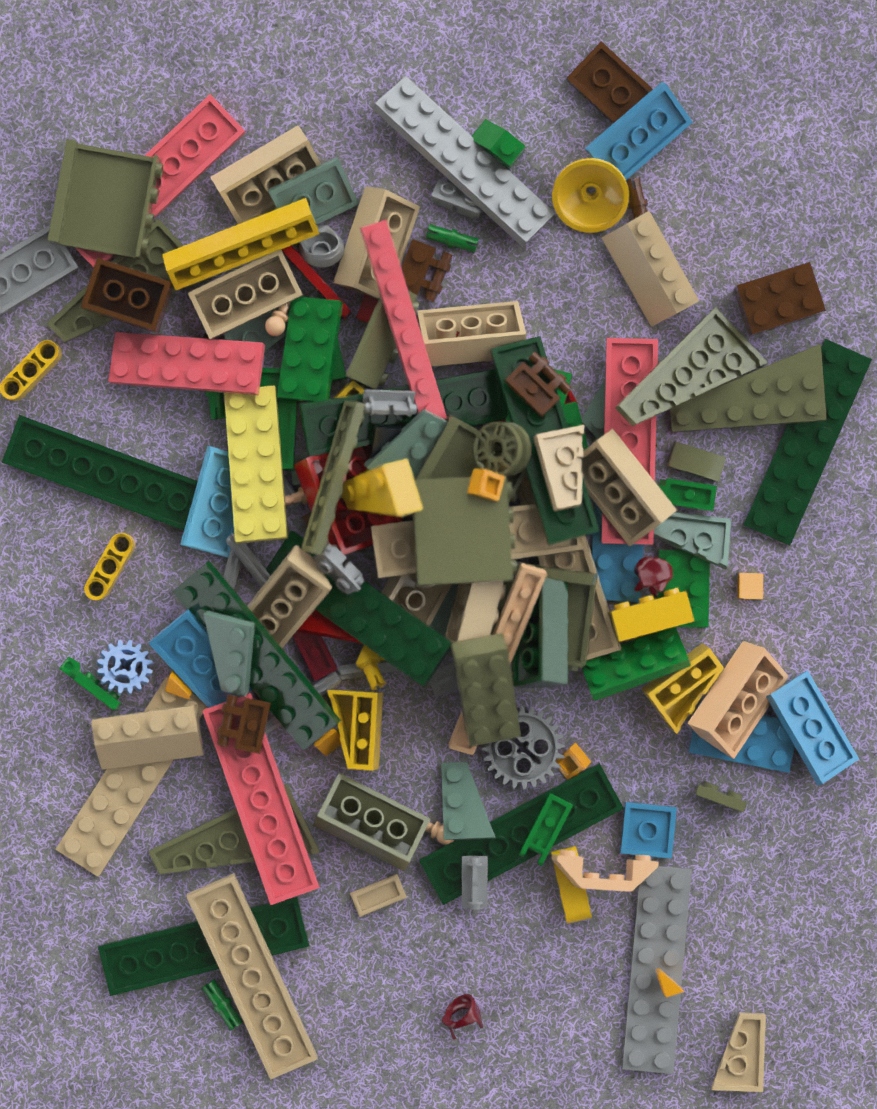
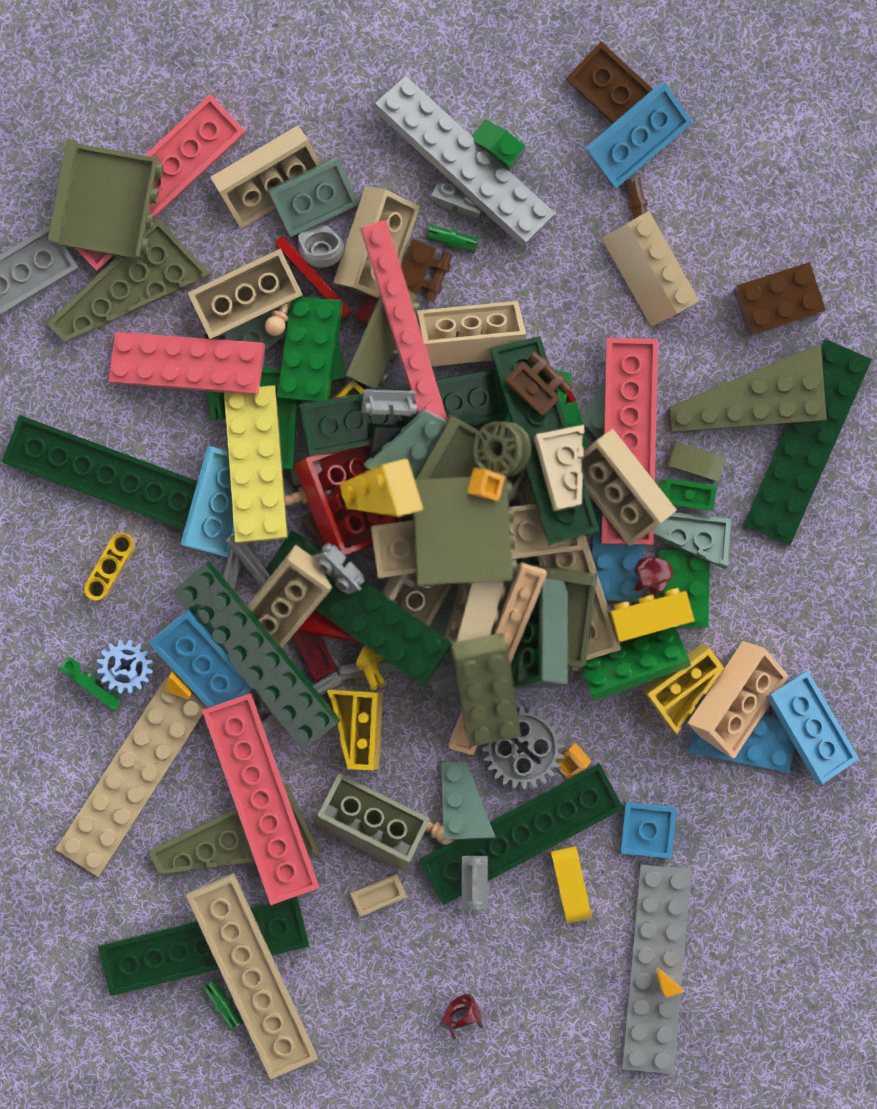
(18, 374): yellow beam -> none
(127, 295): reddish brown brick -> none
(147, 737): tan slope -> none
(232, 651): sand green wing -> none
(240, 244): yellow brick -> none
(251, 727): reddish brown plate -> none
(328, 742): light orange slope -> none
(333, 477): olive plate -> none
(547, 827): green hinge -> none
(587, 210): yellow dish -> none
(636, 872): light nougat slope -> none
(700, 362): wing -> none
(730, 799): olive plate -> none
(744, 1056): tan wing -> none
(749, 586): light orange slope -> none

